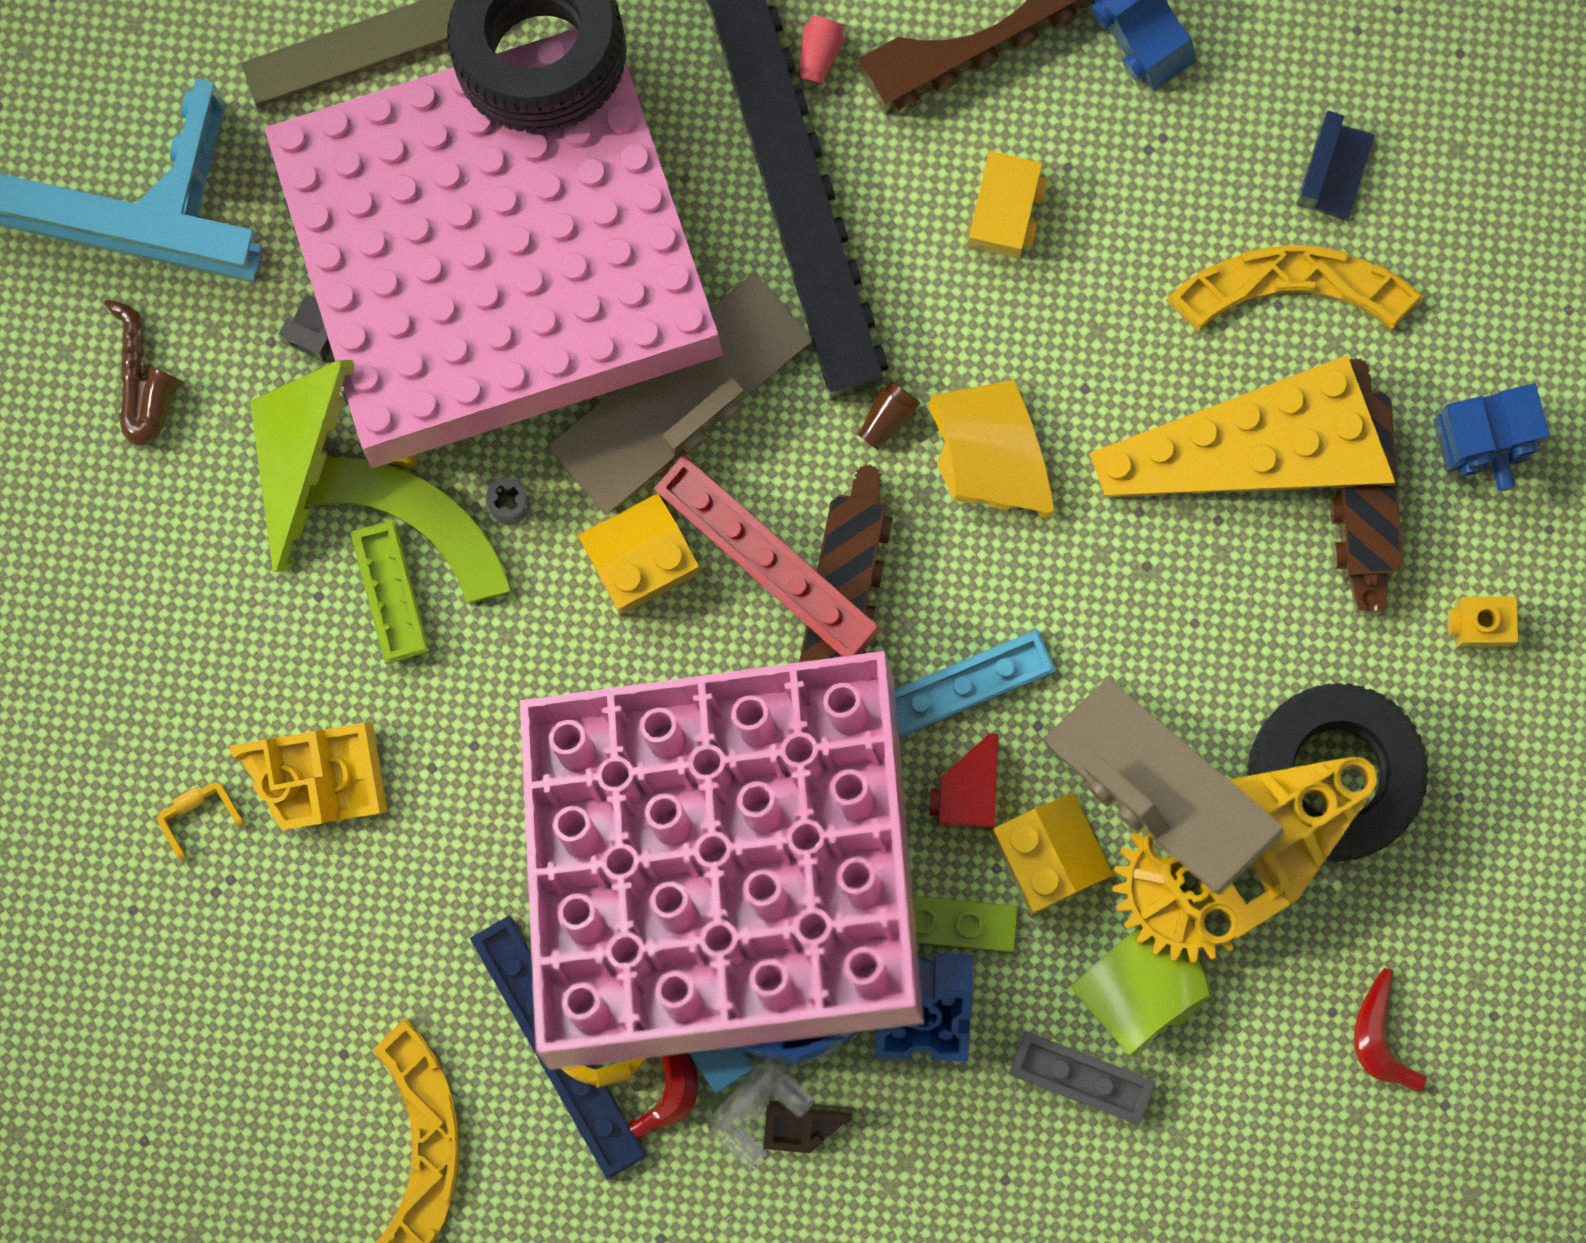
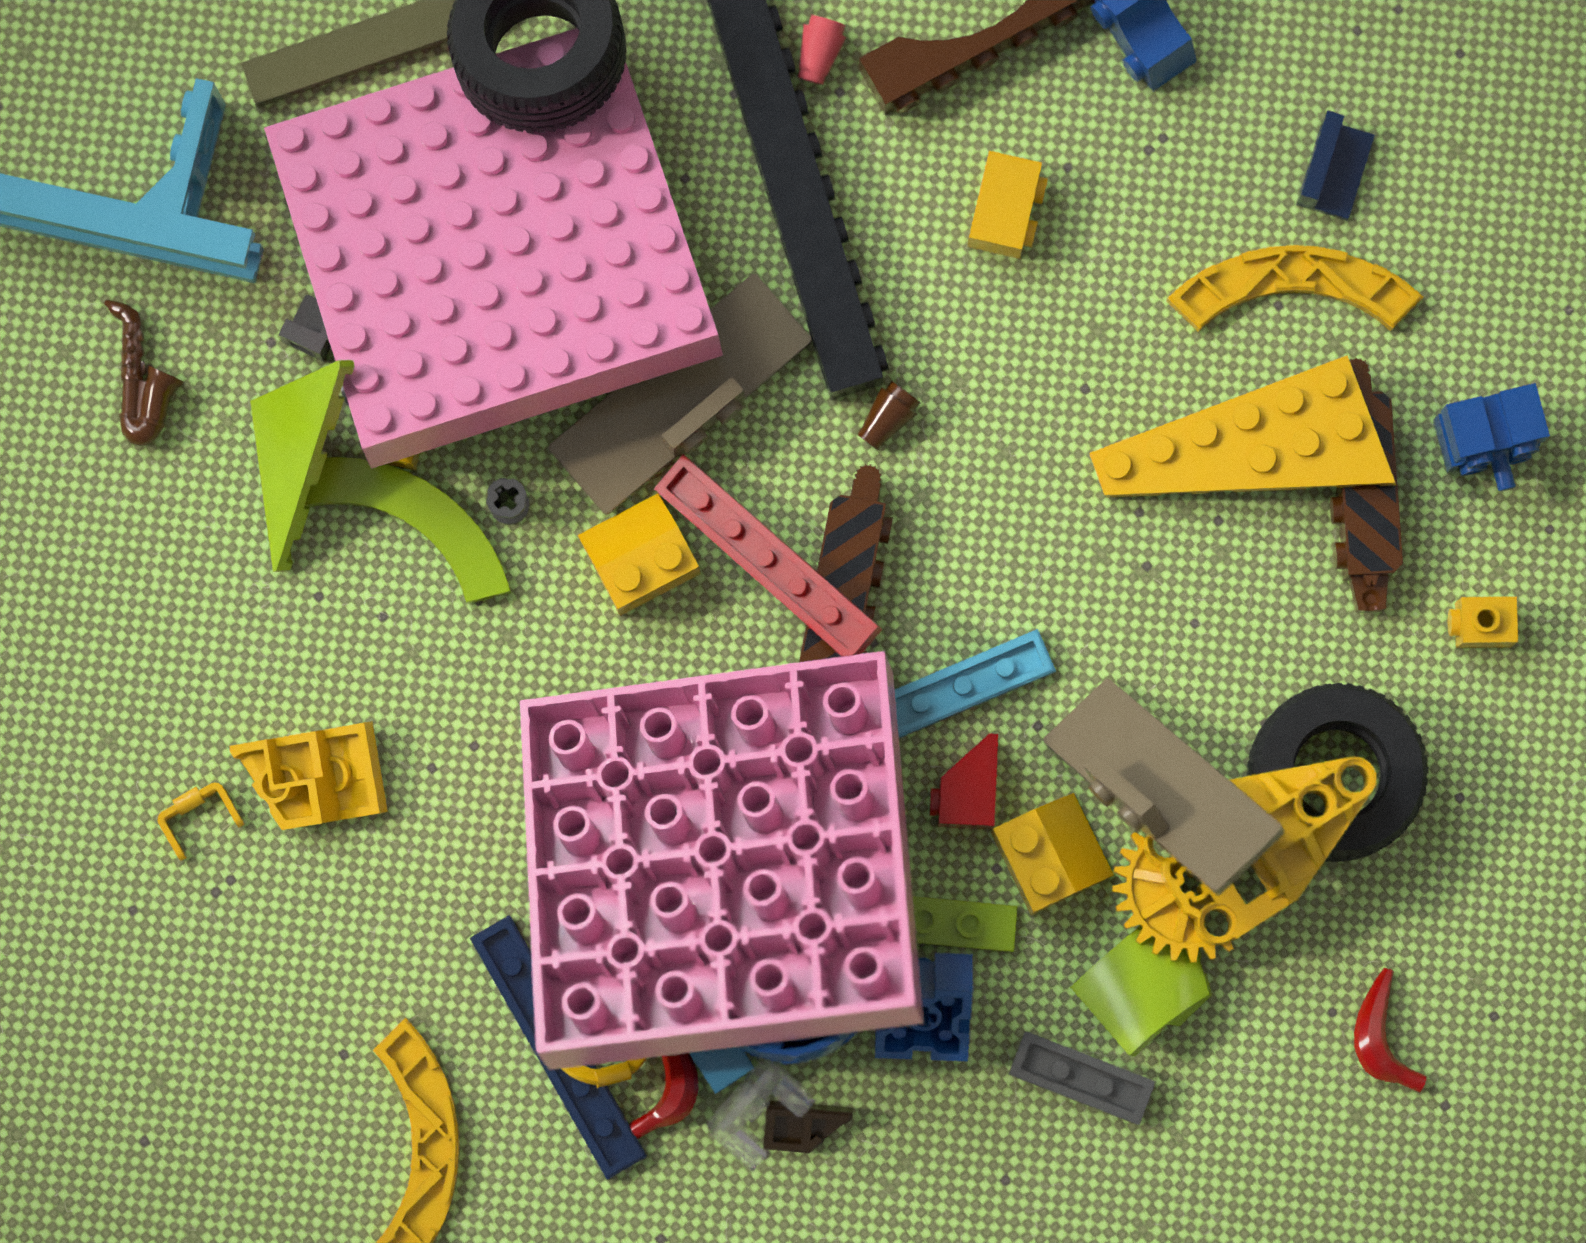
(390, 592): lime plate -> none
(991, 448): yellow slope -> none

